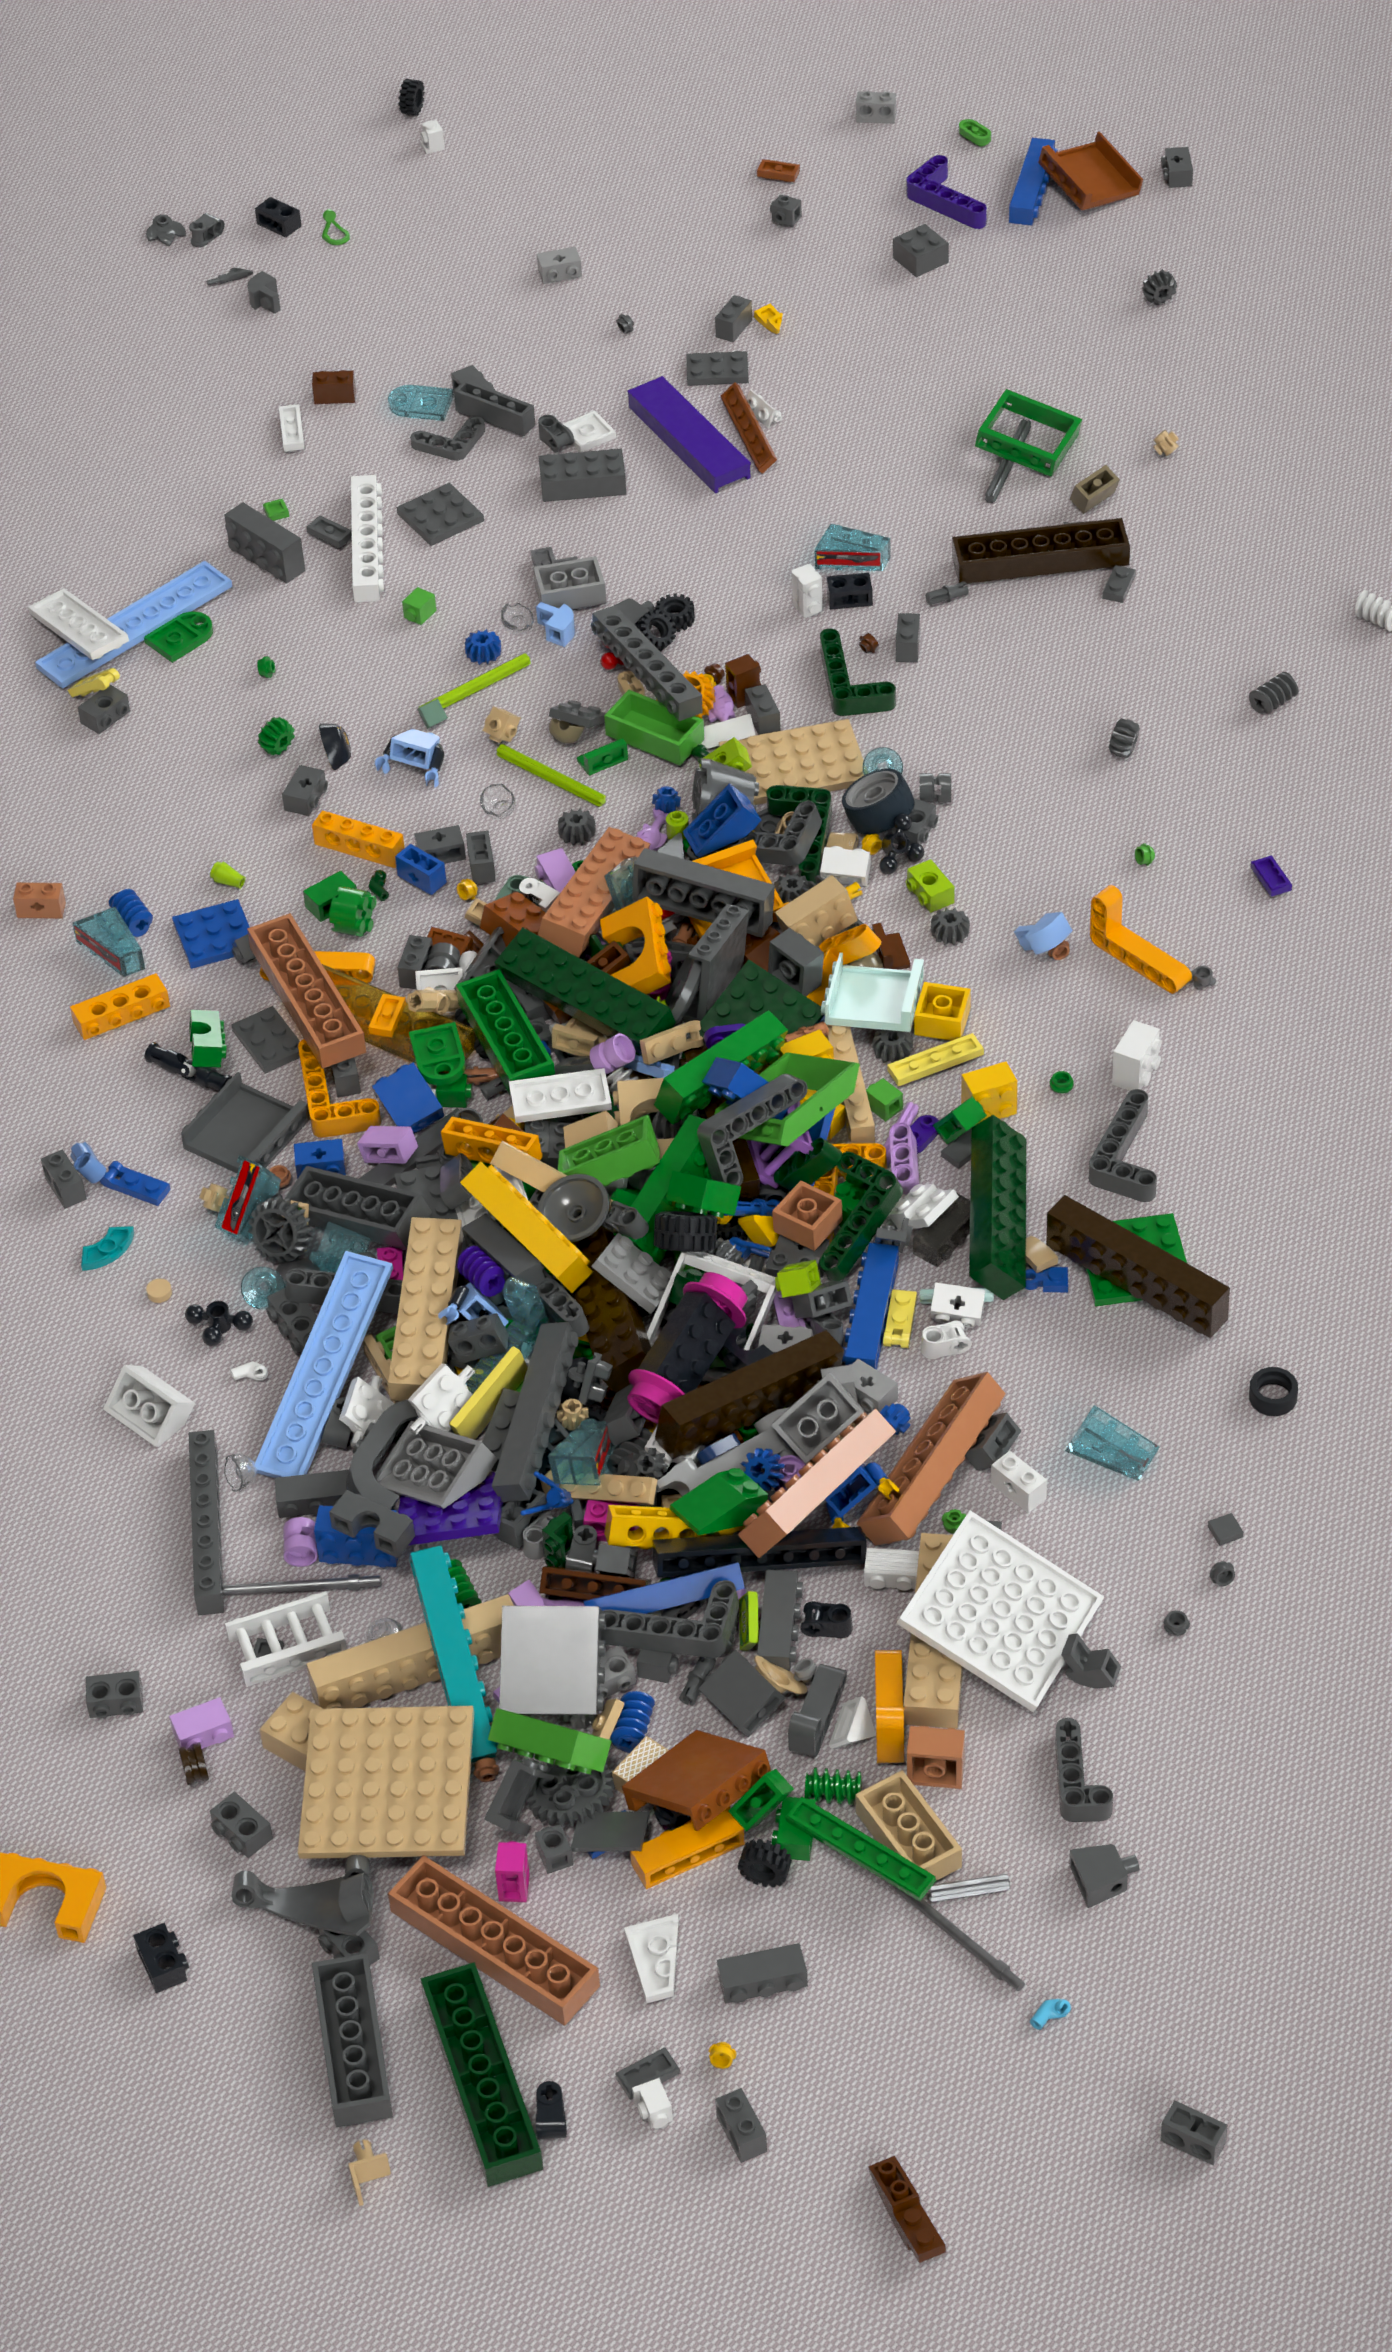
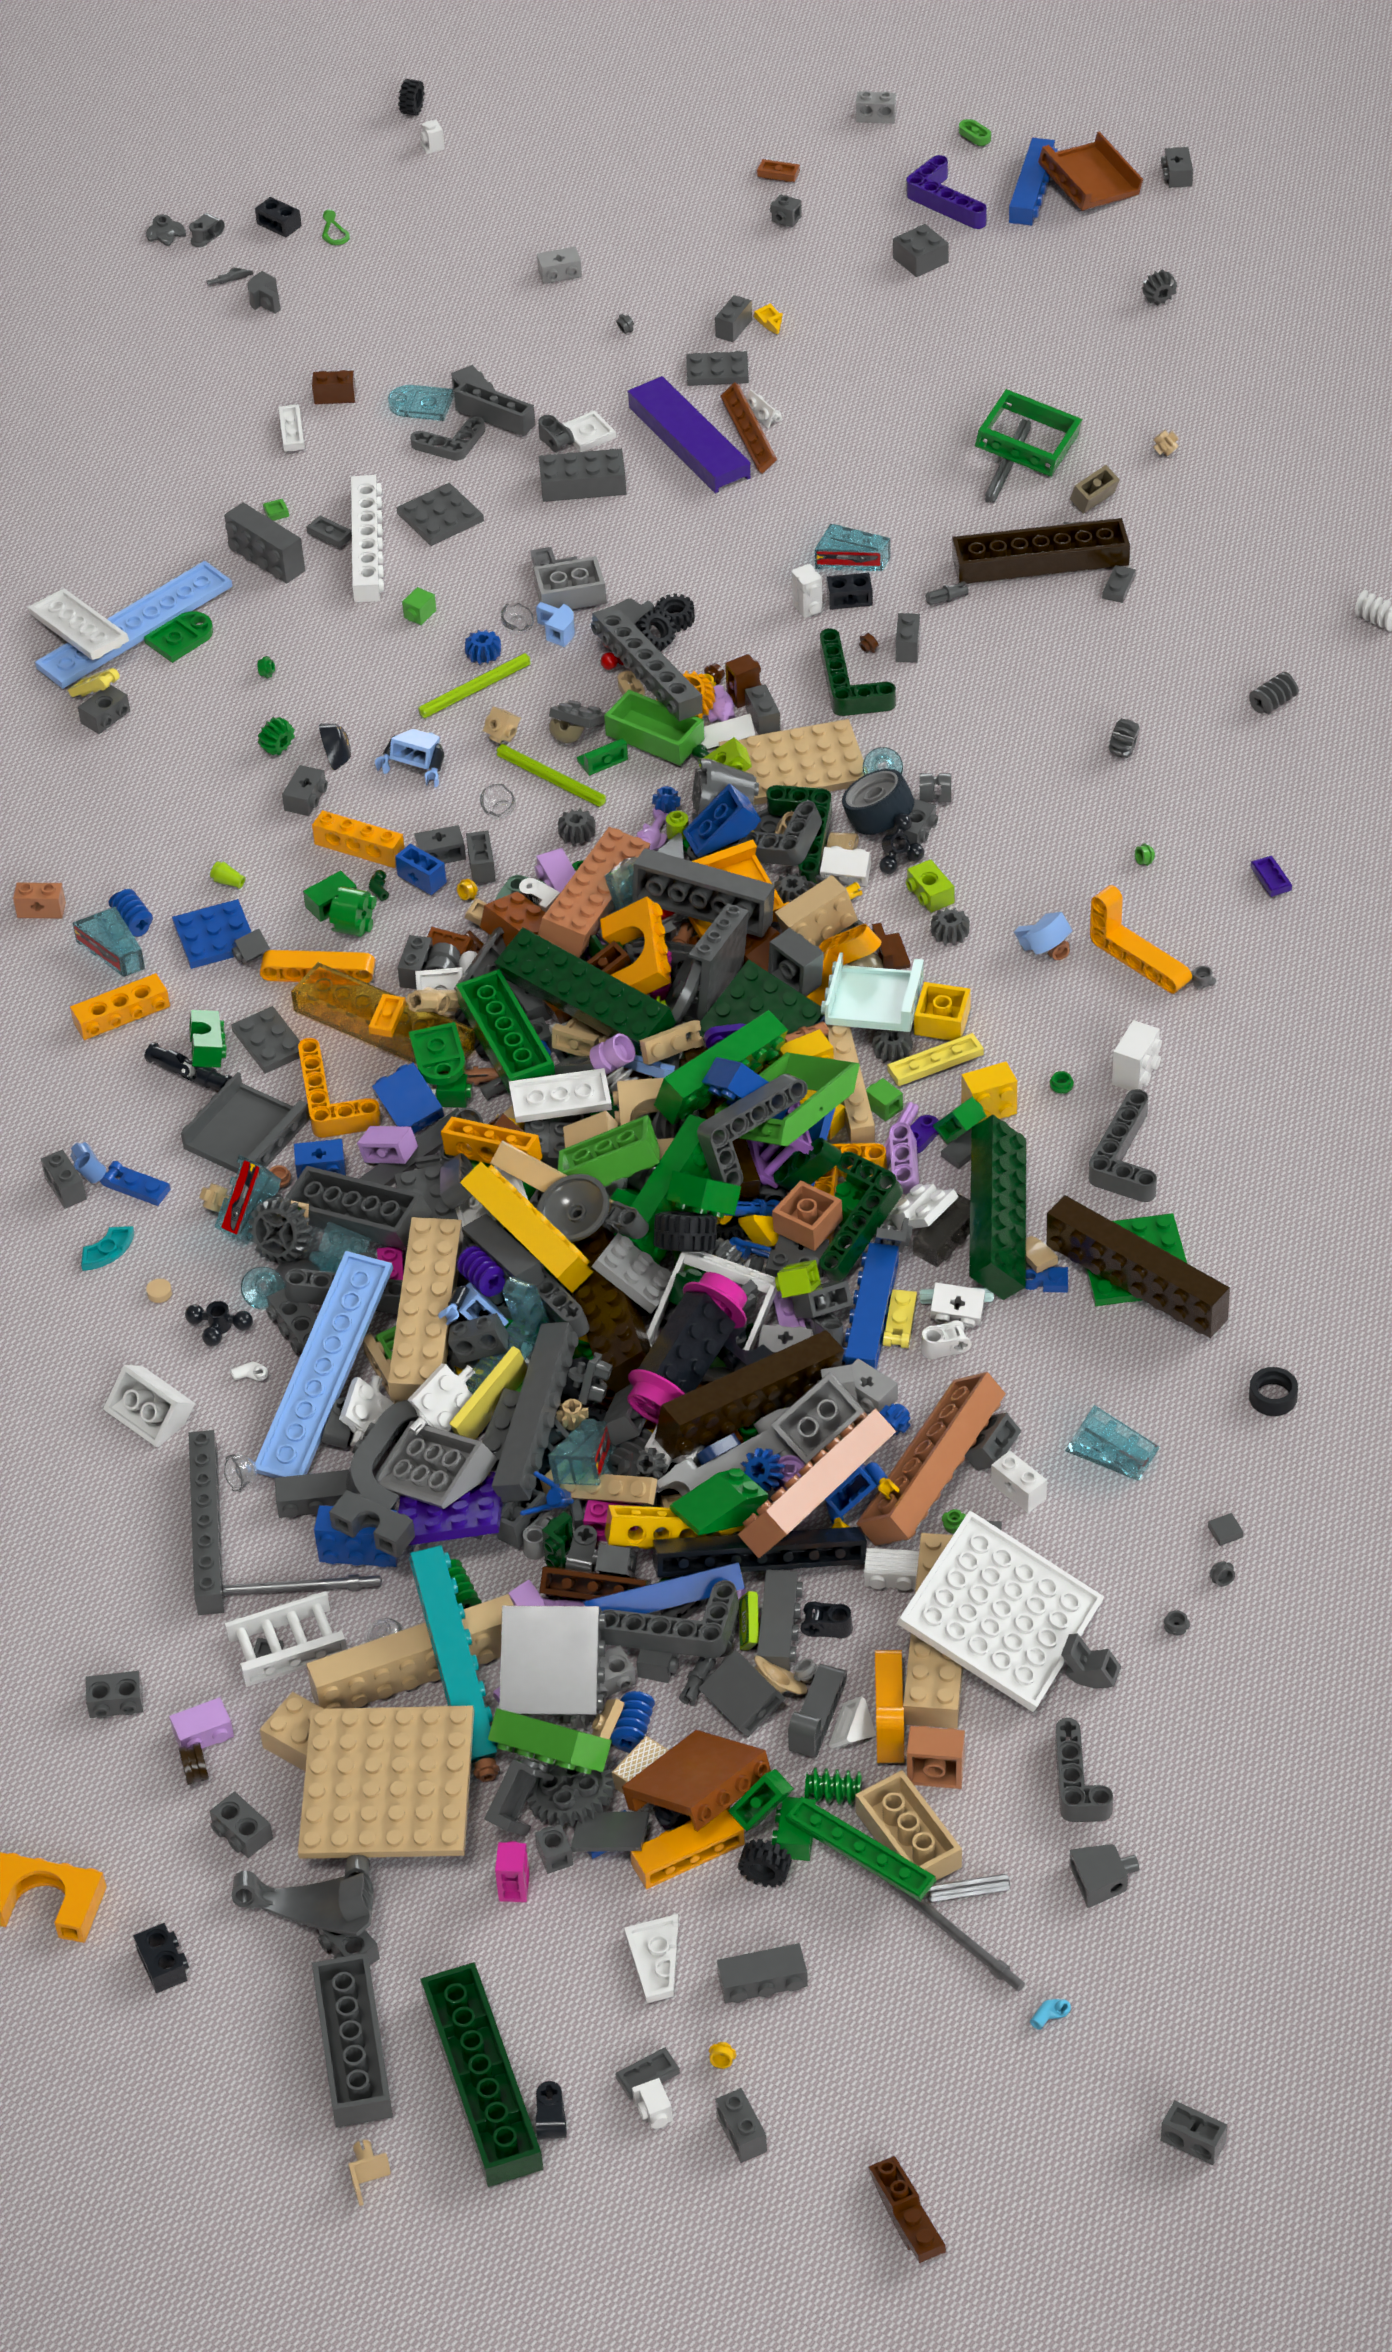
(299, 1542): lavender wheel -> none
(306, 990): nougat brick -> none
(346, 1078): dark grey brick -> none
(432, 713): sand green tile -> none
(494, 1939): nougat brick -> none
(871, 843): yellow plate -> none

